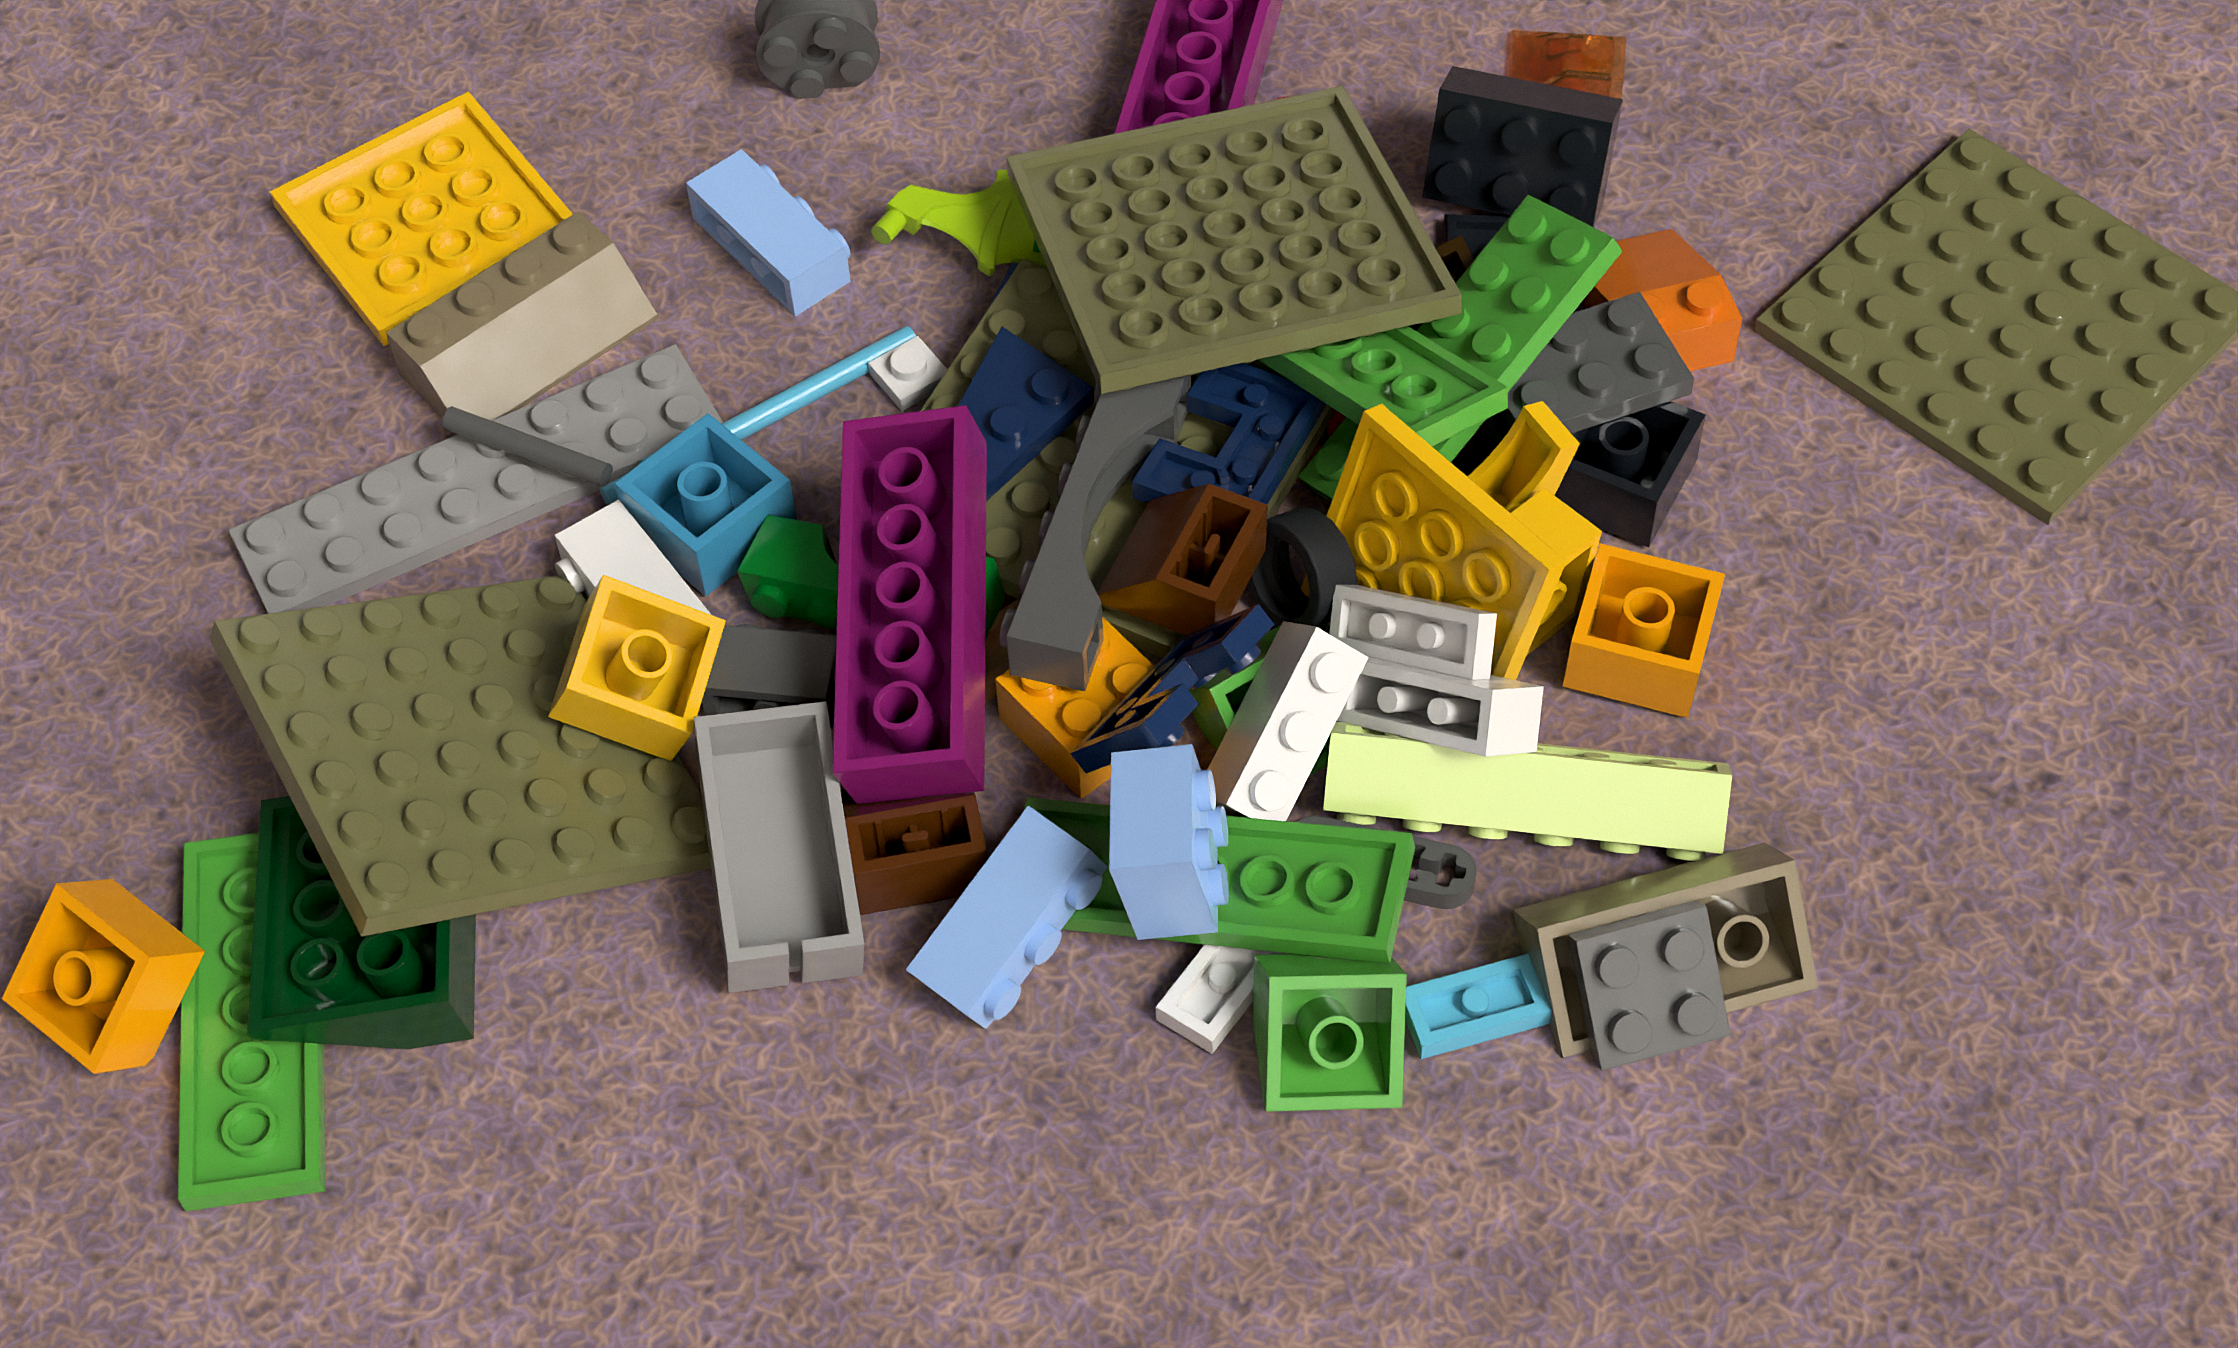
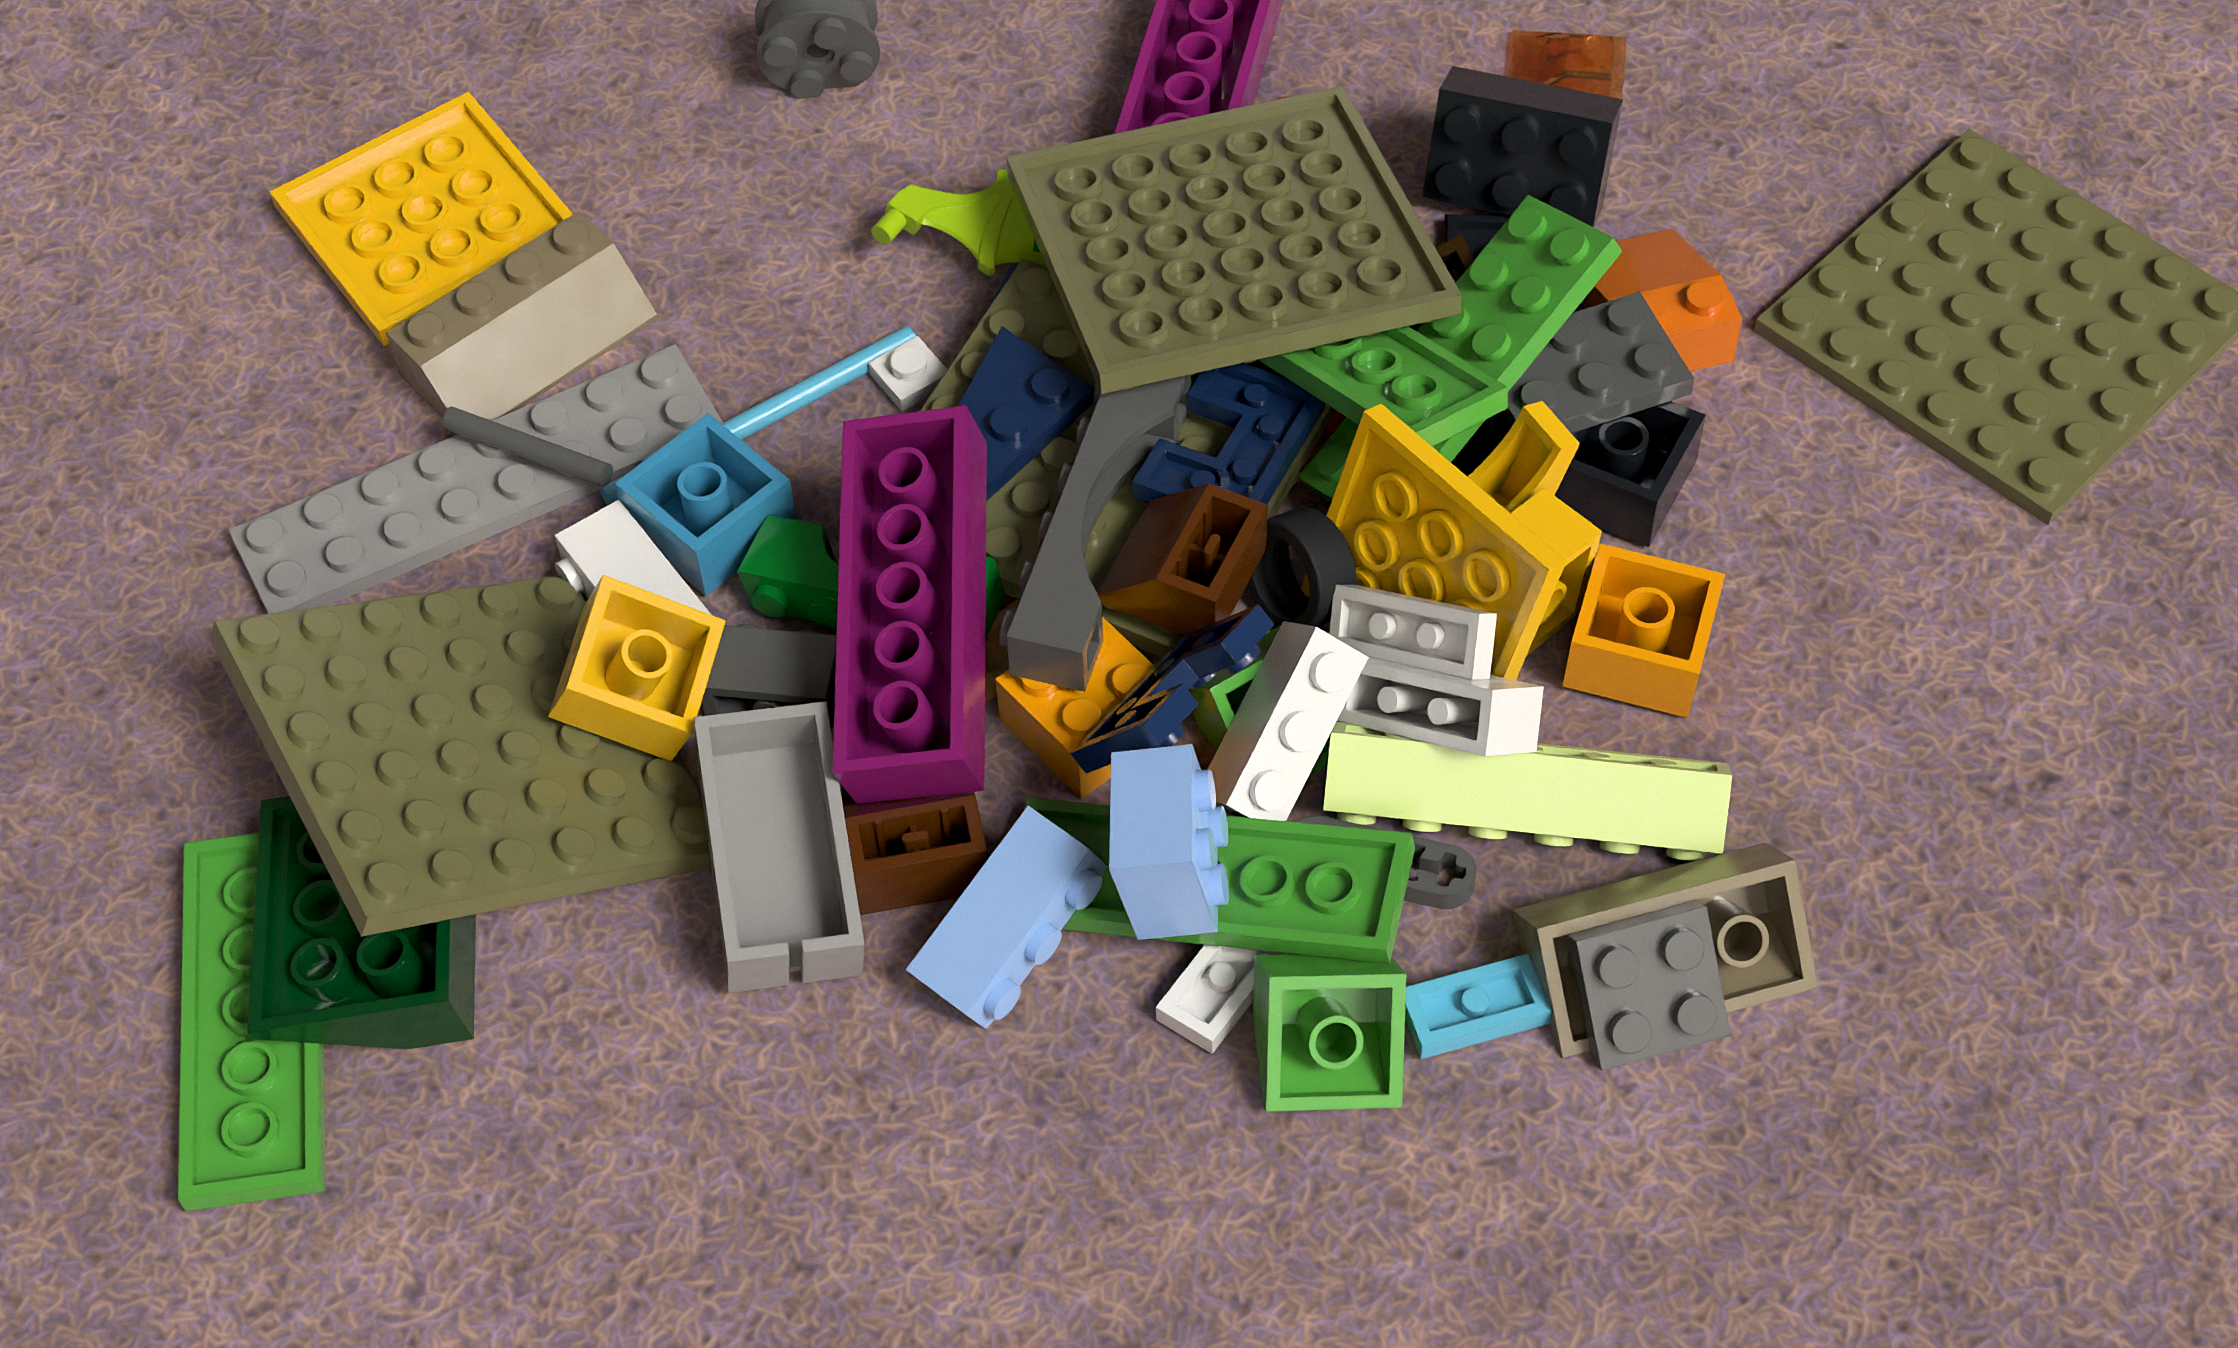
(102, 975): light orange brick -> none
(769, 231): light blue brick -> none

